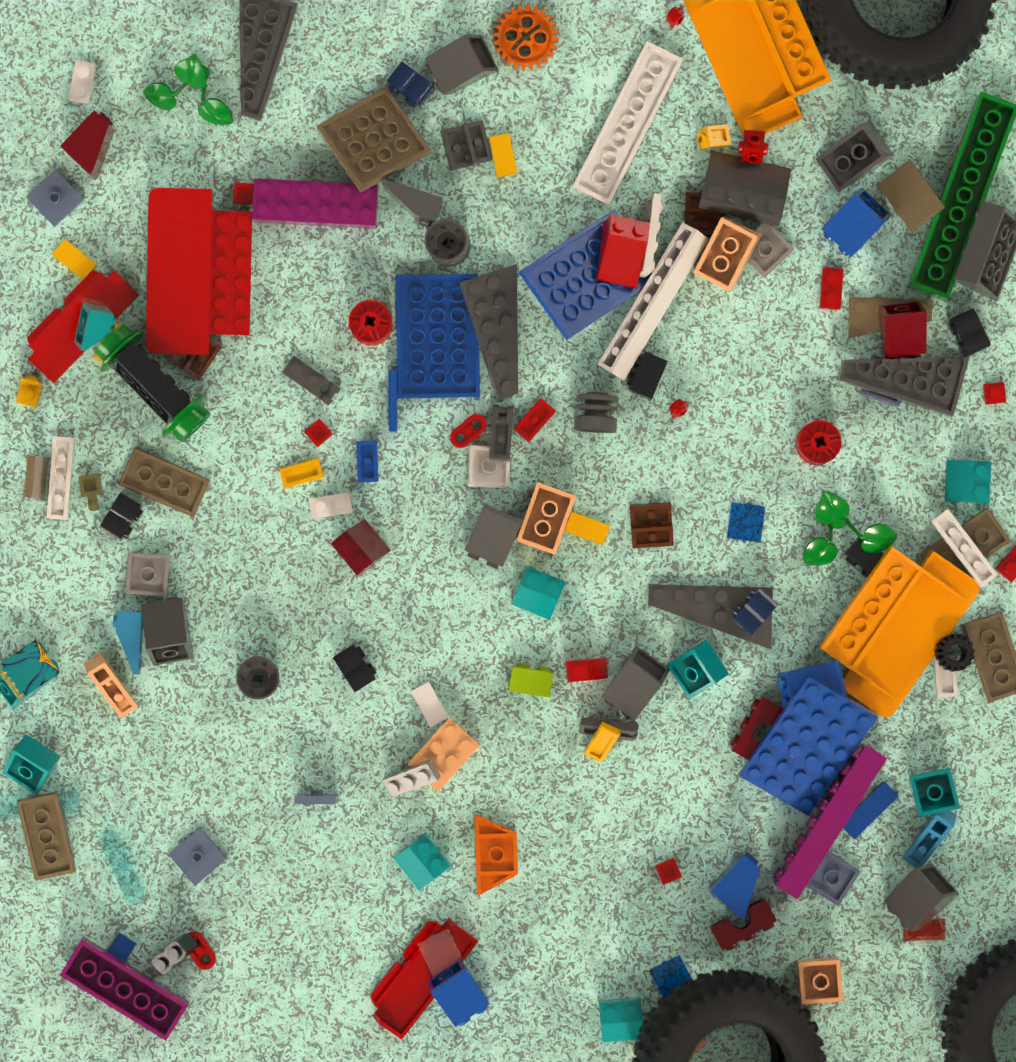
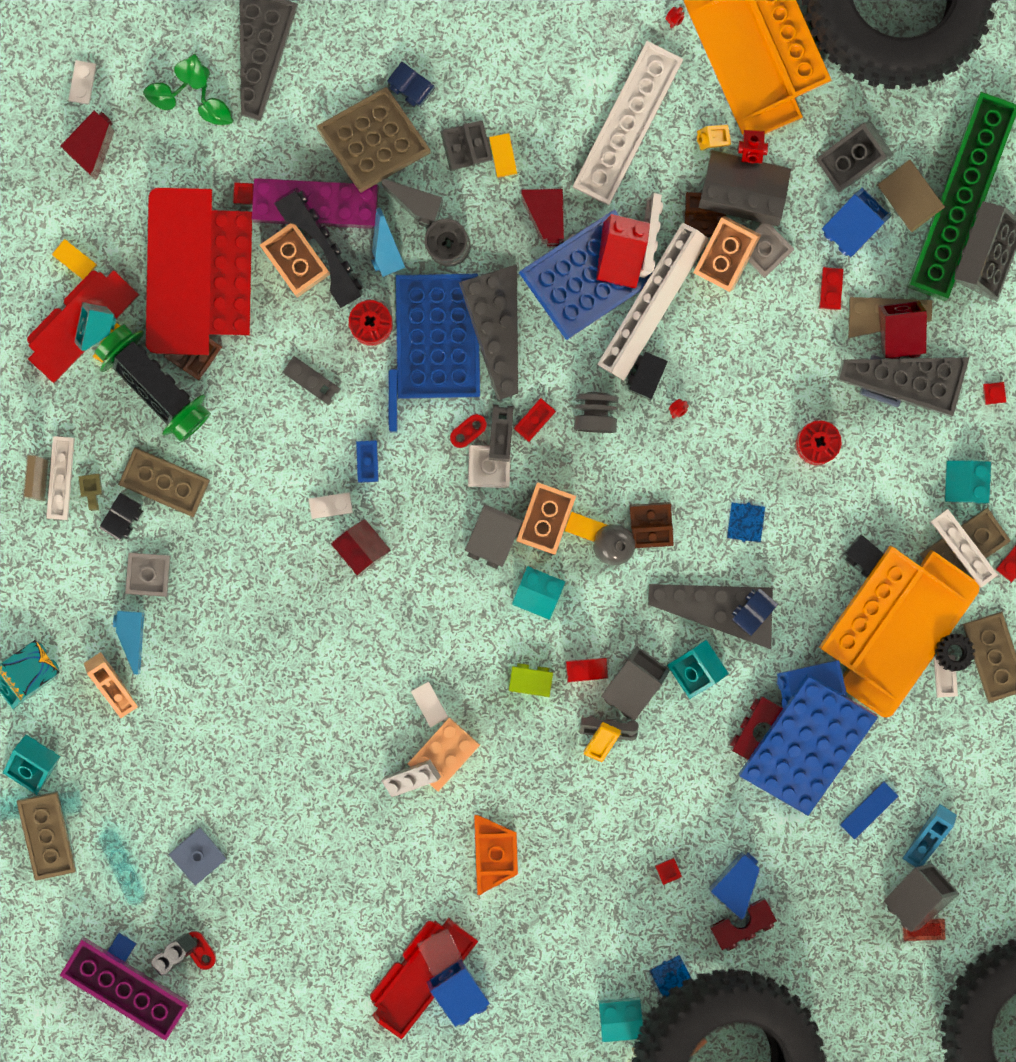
(29, 391): yellow bracket -> none
(55, 198): sand blue plate -> none
(166, 631): dark grey slope -> none
(255, 689): dark grey wheel -> none
(295, 259): none -> light nougat brick
(296, 211): none -> black arch
(301, 473): yellow tile -> none
(316, 797): sand blue plate -> none
(318, 433): red plate -> none
(354, 667): black brick -> none
(384, 248): none -> dark azure slope
(422, 861): teal slope -> none
(461, 63): dark grey slope -> none
(513, 24): orange gear -> none
(546, 214): none -> dark red slope
(614, 544): none -> dark grey cylinder
(819, 980): light nougat brick -> none
(829, 820): magenta brick -> none
(833, 511): green plant -> none
(833, 878): sand blue plate -> none
(934, 792): teal slope -> none
(969, 333): black brick -> none

